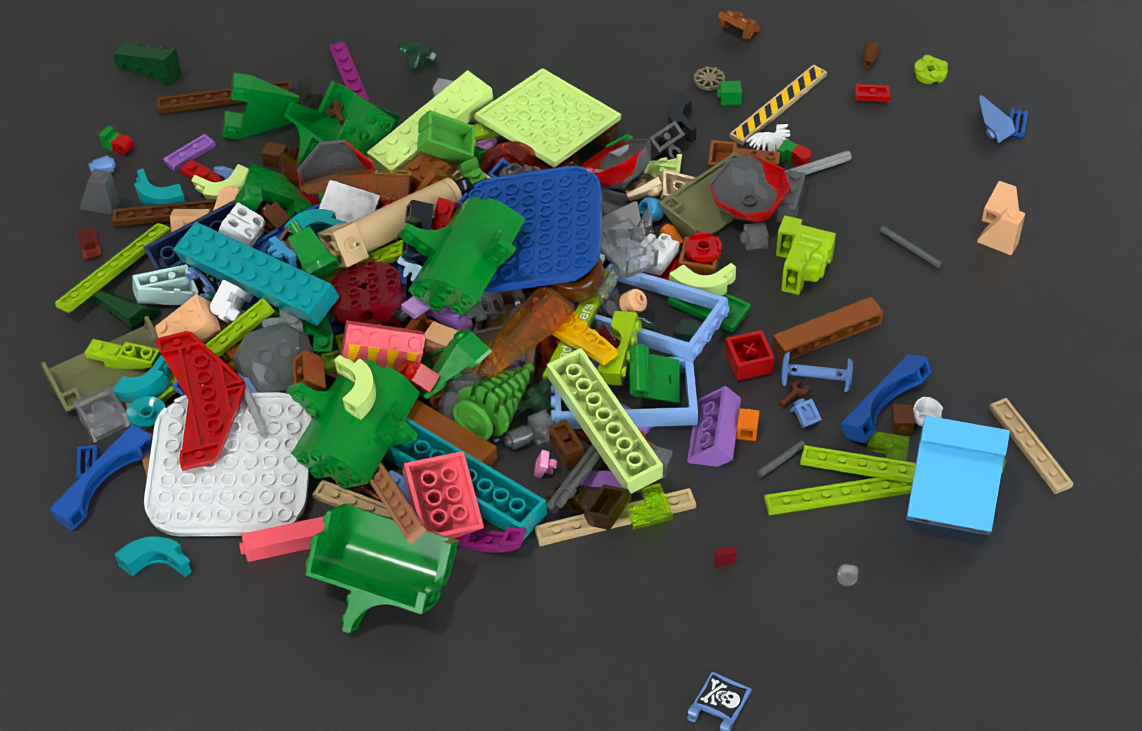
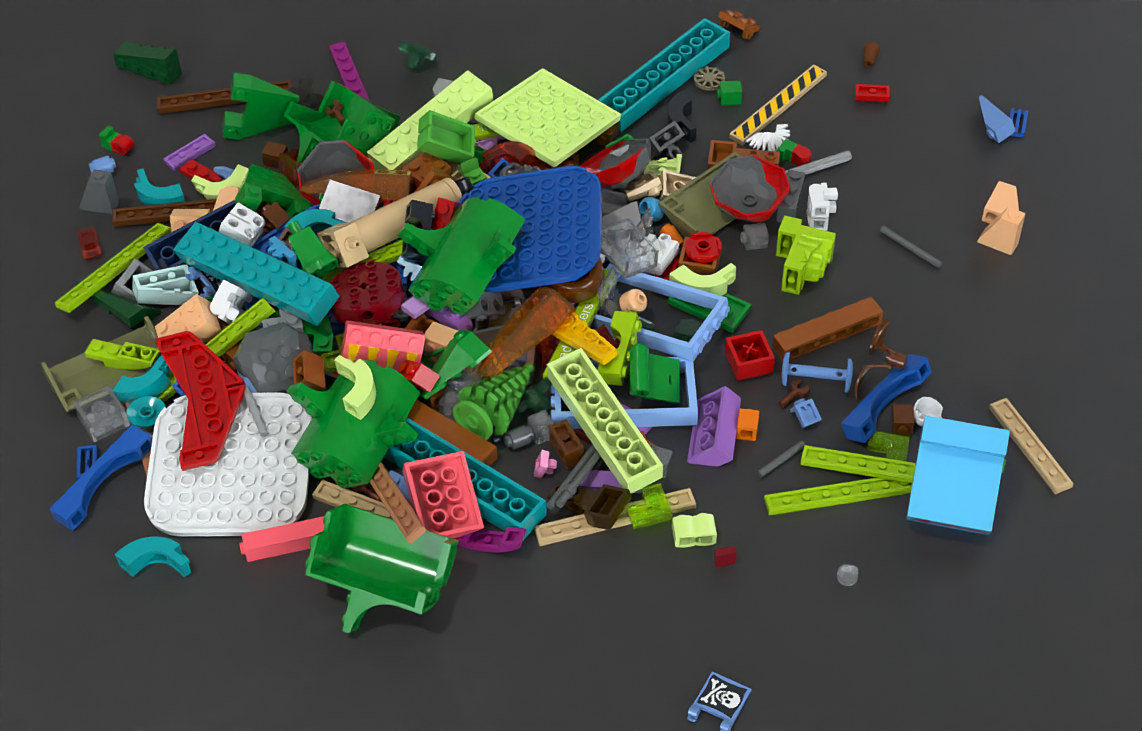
(119, 288): none -> light grey tile
(666, 71): none -> teal brick
(694, 530): none -> yellowish green brick
(819, 206): none -> white hips
(894, 358): none -> reddish brown plant
(938, 68): lime plate -> none

